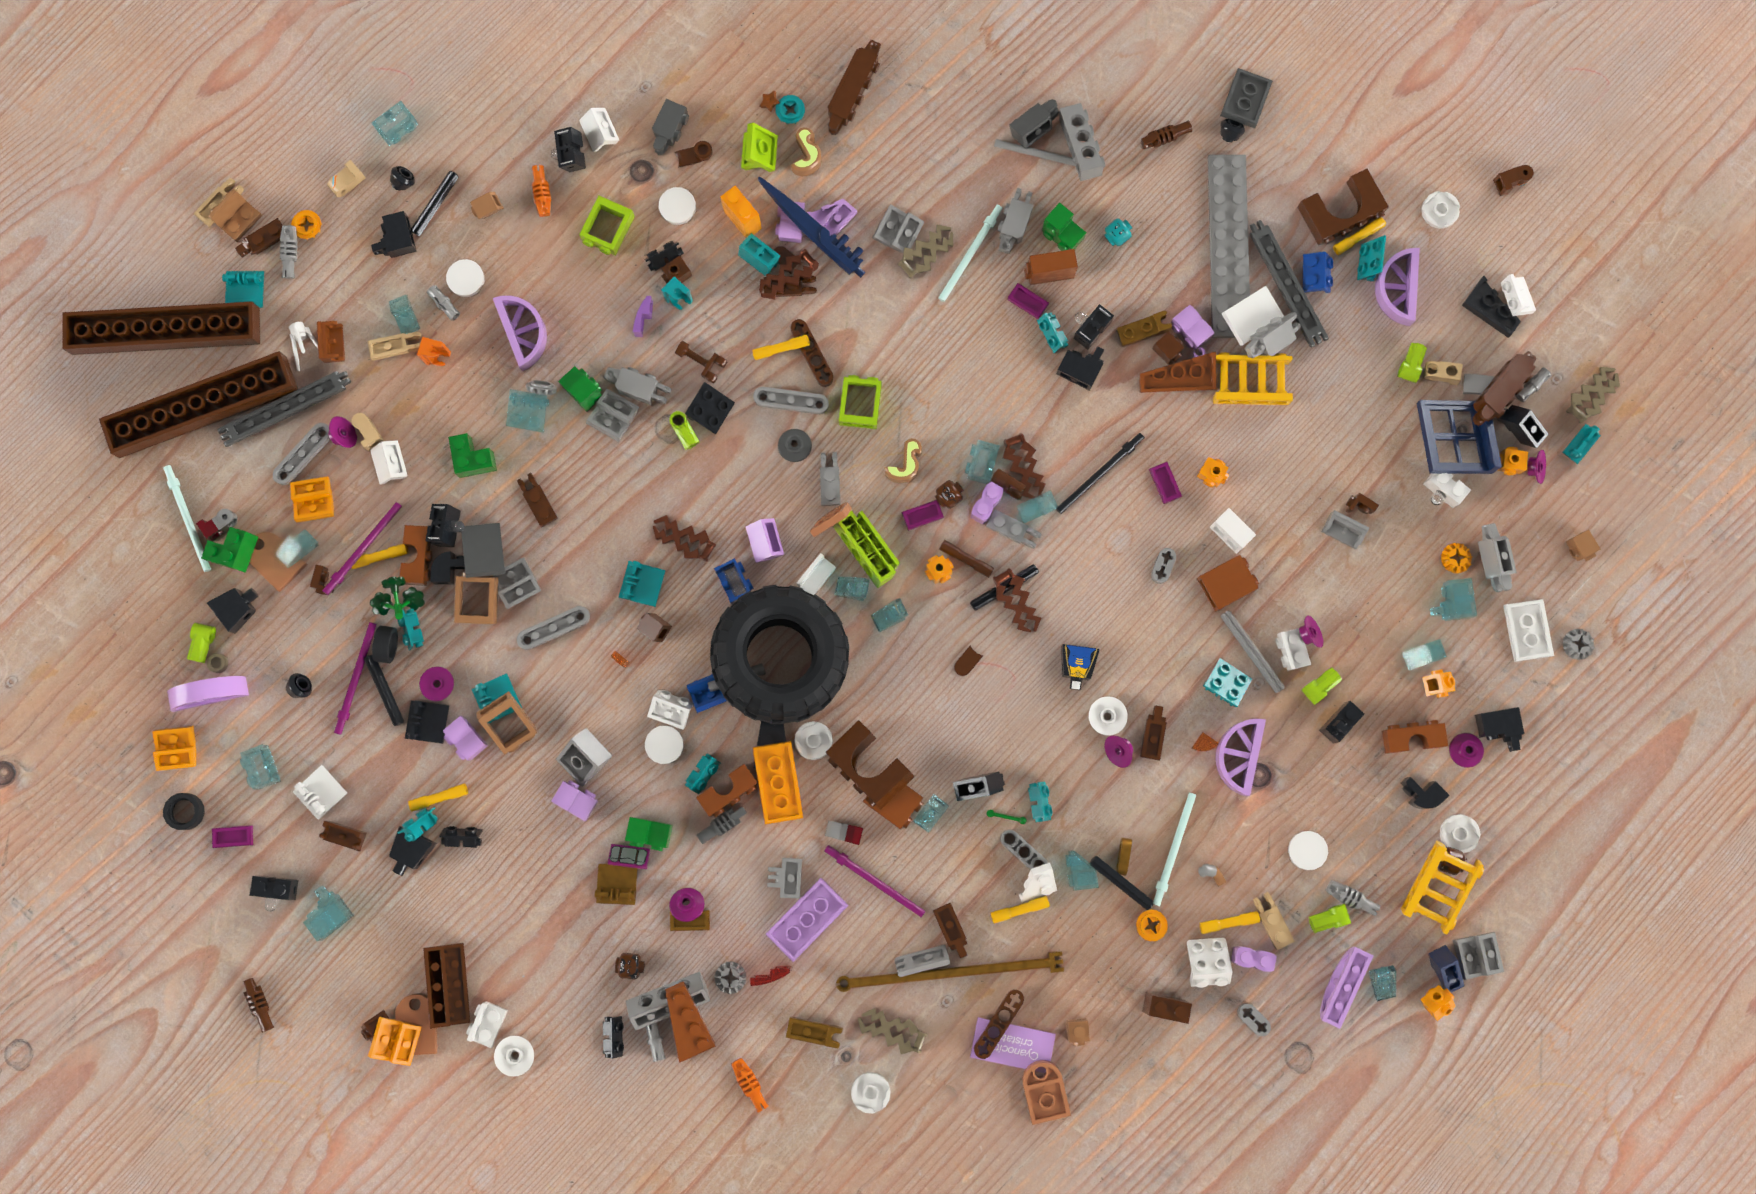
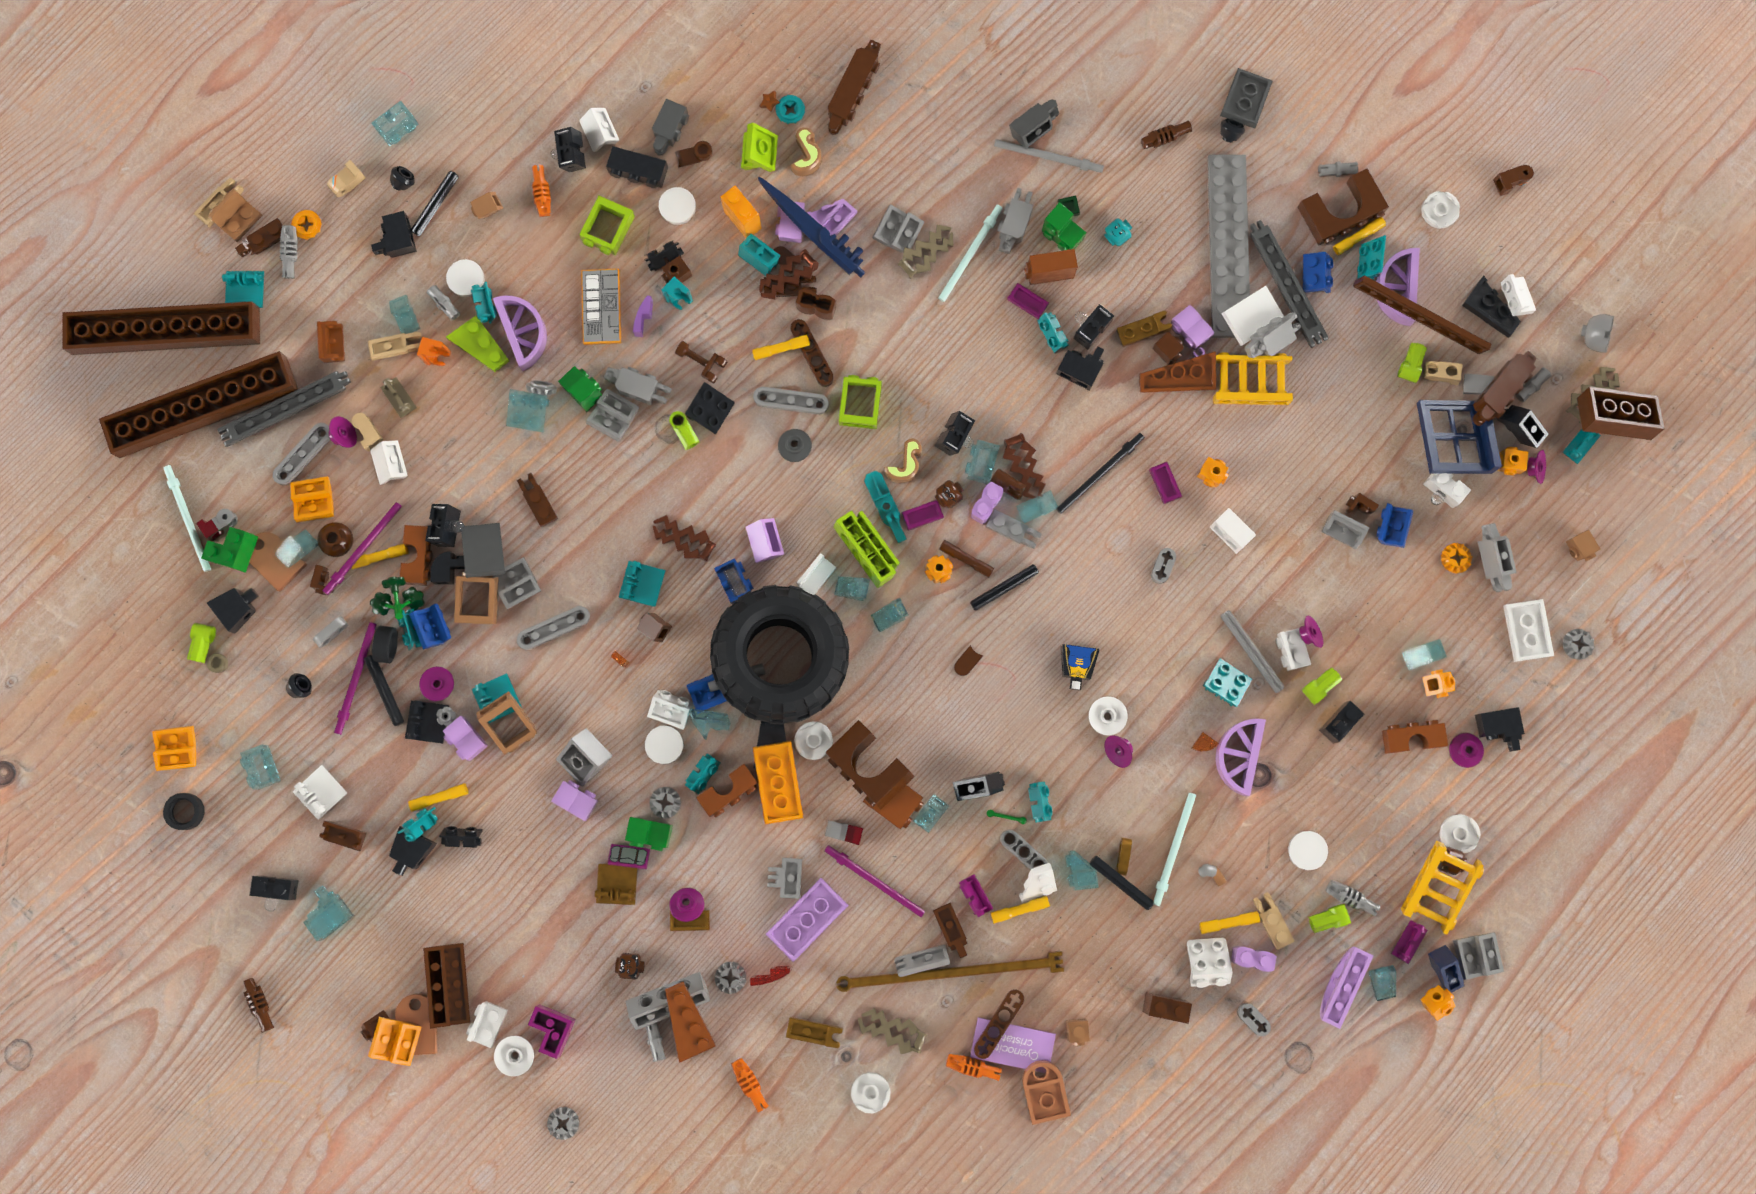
(207, 692): lavender window -> none
(232, 836): magenta tile -> none
(298, 333): white plant -> none
(330, 632): none -> light grey beam
(343, 543): none -> reddish brown piece
(398, 396): none -> dark tan hinge
(430, 626): none -> blue bracket
(446, 711): none -> light grey plate
(466, 460): green brick -> none
(478, 342): none -> lime wing
(485, 311): none -> teal hinge
(557, 1029): none -> magenta brick
(572, 1124): none -> light grey gear
(601, 306): none -> tile
(614, 1045): black hinge -> none
(637, 167): none -> black brick
(669, 810): none -> light grey gear
(706, 719): none -> clear light blue slope
(722, 824): dark grey hinge -> none
(820, 305): none -> reddish brown brick
(829, 482): light grey hinge -> none
(831, 518): nougat tile -> none
(881, 495): none -> teal piece
(957, 433): none -> black piece
(972, 889): none -> magenta hinge
(972, 1067): none -> orange hinge
(1021, 607): copper piece -> none
(1071, 204): none -> dark green tile
(1086, 167): light grey brick -> none
(1154, 735): reddish brown hinge -> none
(1160, 928): light orange gear -> none
(1228, 582): dark orange brick -> none
(1337, 169): none -> light grey pin
(1394, 526): none -> blue bracket
(1409, 941): none -> magenta hinge
(1421, 315): none -> reddish brown tile
(1426, 798): black brick -> none
(1458, 601): clear light blue hinge -> none
(1598, 332): none -> light grey cylinder
(1620, 413): none -> reddish brown brick

